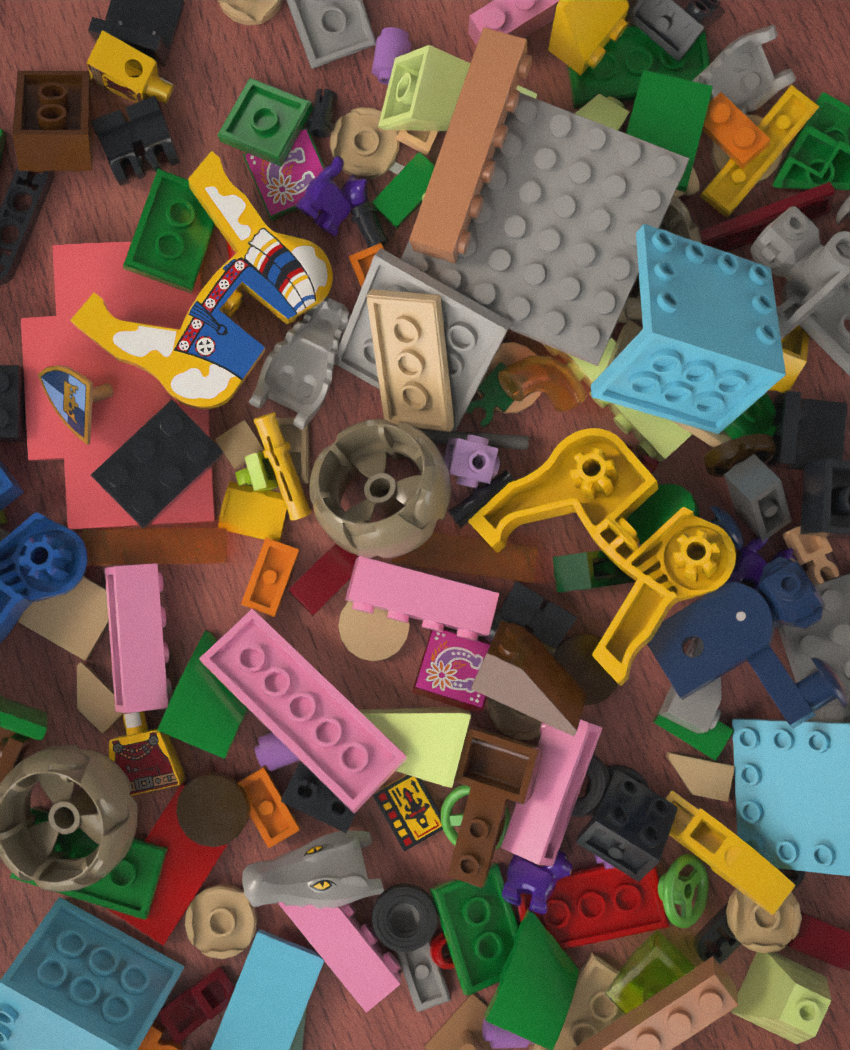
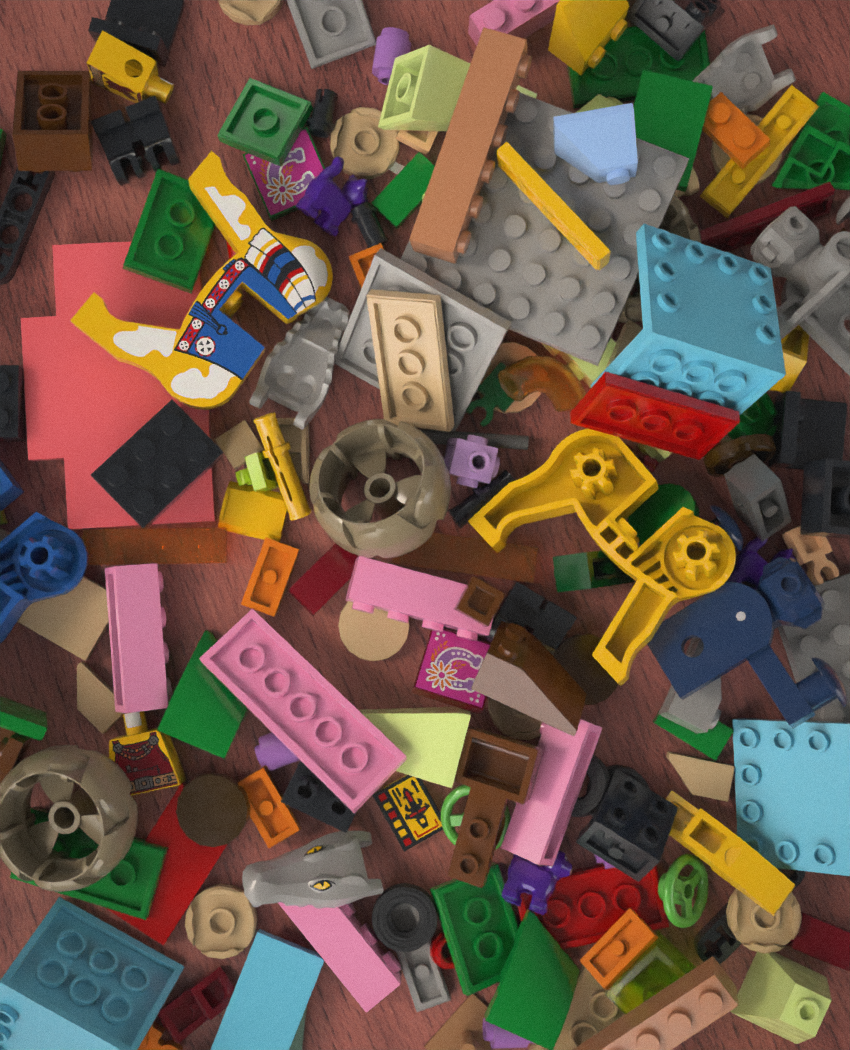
(73, 397): shield -> none
(479, 601): none -> reddish brown plate
(552, 207): none -> yellow tile
(599, 142): none -> light blue slope
(618, 949): none -> orange plate
(653, 416): none -> red tile

